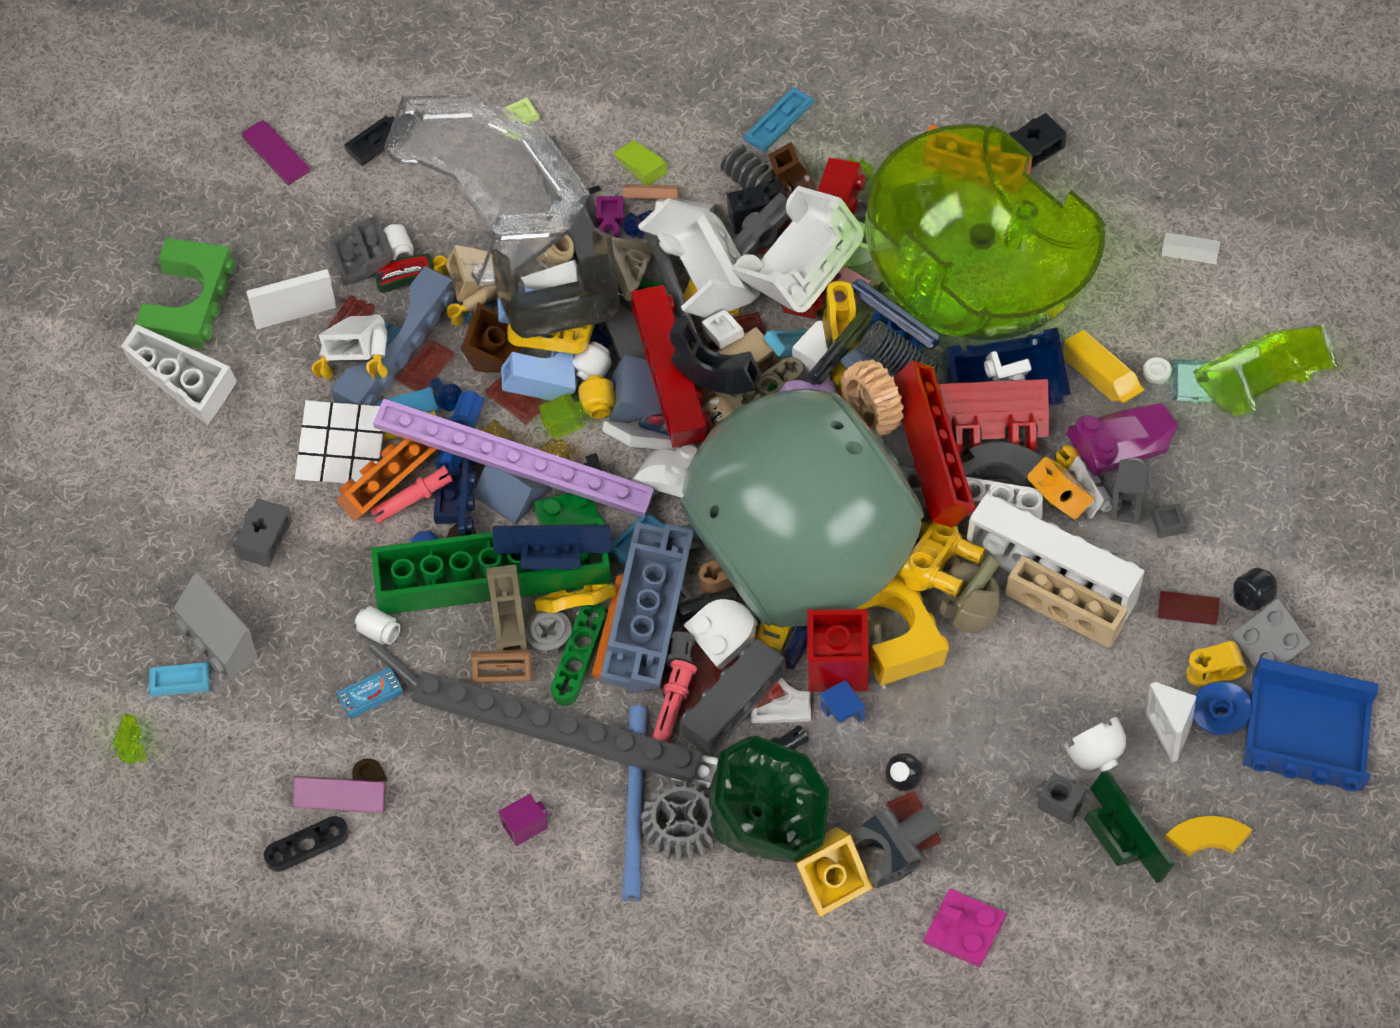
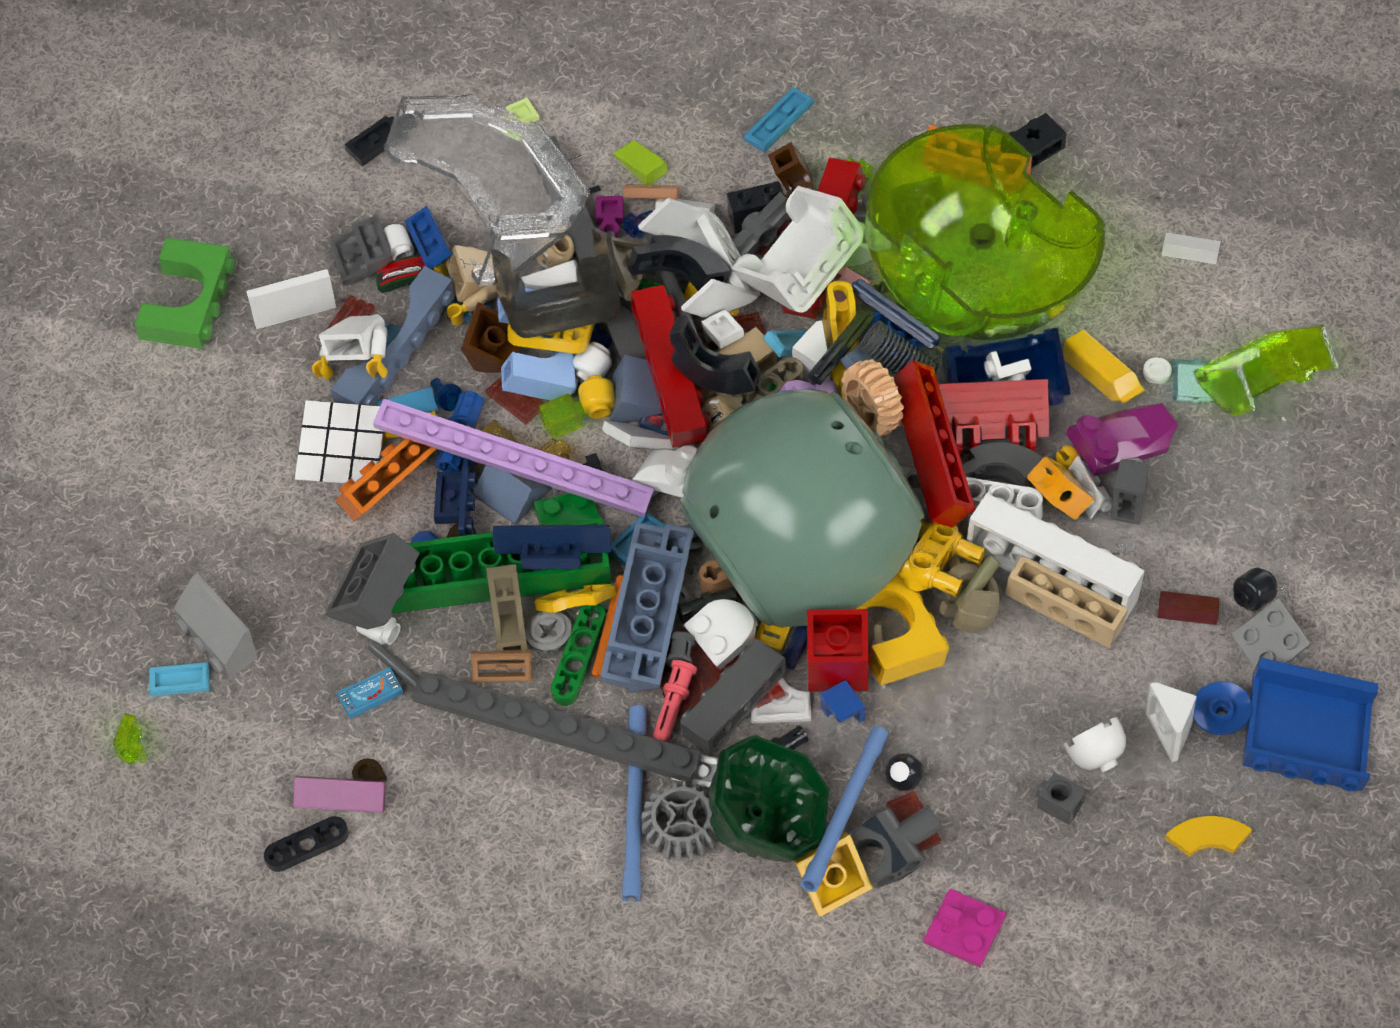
(183, 373): white wedge -> none
(262, 532): dark grey brick -> none
(275, 152): magenta tile -> none
(373, 582): none -> dark grey slope
(422, 488): coral pin -> none
(425, 366): clear red tile -> none
(428, 237): none -> blue plate
(524, 819): magenta brick -> none
(679, 256): none -> black arch
(746, 168): dark grey piece -> none
(818, 865): none -> medium blue piece
(1124, 830): dark green bracket -> none
(1168, 520): dark grey tile -> none
(1218, 663): yellow piece -> none

